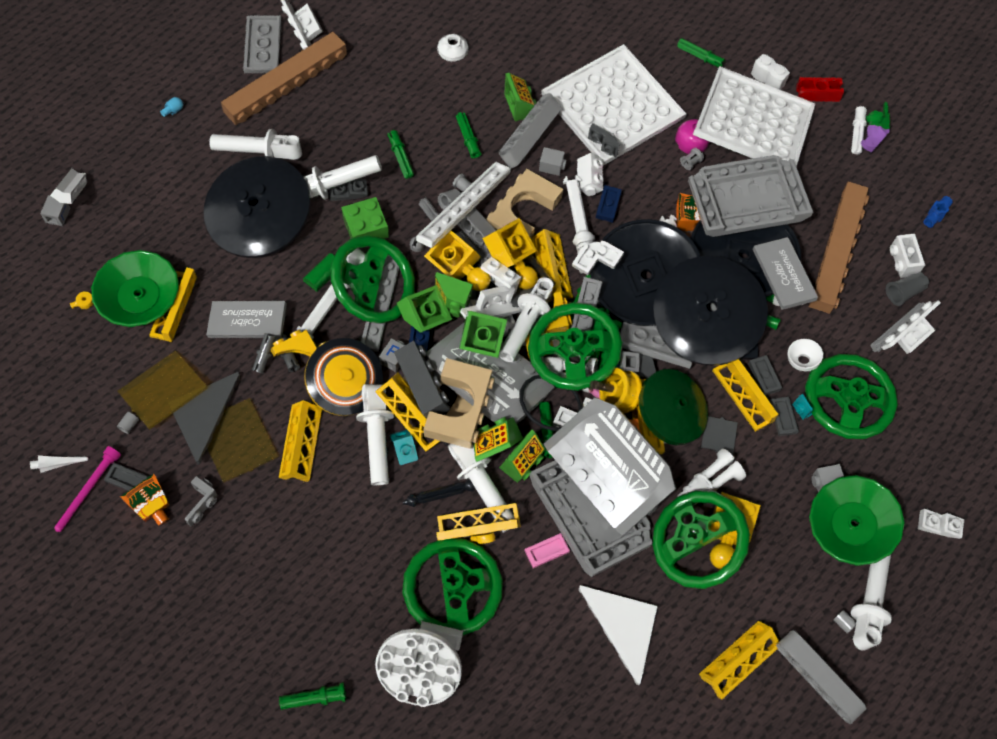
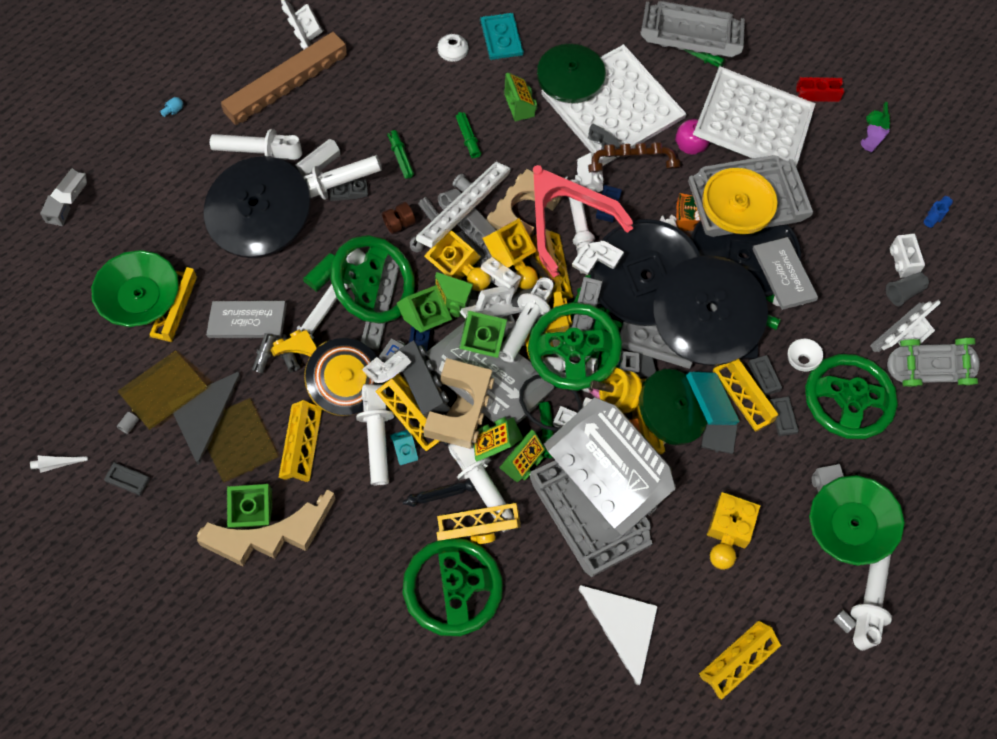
(80, 301): yellow piece -> none
(110, 455): dark pink piece -> none
(147, 500): torso -> none
(205, 488): light grey bracket -> none
(249, 505): none -> bright green slope
(262, 43): light grey tile -> none
(297, 530): none -> tan arch
(319, 157): none -> white piece
(323, 696): green pin -> none
(365, 219): bright green brick -> none
(381, 372): none -> white plate
(404, 215): none -> copper wheel
(418, 665): white bracket -> none
(452, 635): white tile -> none
(501, 36): none -> teal tile
(529, 130): light grey beam -> none
(547, 550): bright pink tile -> none
(551, 186): none -> coral piece
(552, 161): light grey brick -> none
(571, 73): none -> dark green dish
(626, 150): none -> reddish brown bar
(691, 159): light grey bush -> none
(693, 29): none -> light grey slope
(700, 481): white piece -> none
(712, 398): none -> teal tile
(730, 520): green piece -> none
(739, 200): none -> yellow dish
(769, 72): white brick -> none
(802, 407): teal bracket -> none
(821, 677): light grey beam -> none
(838, 248): medium nougat brick -> none
(858, 133): white axle -> none
(922, 364): none -> light grey piece
(944, 525): white slope -> none

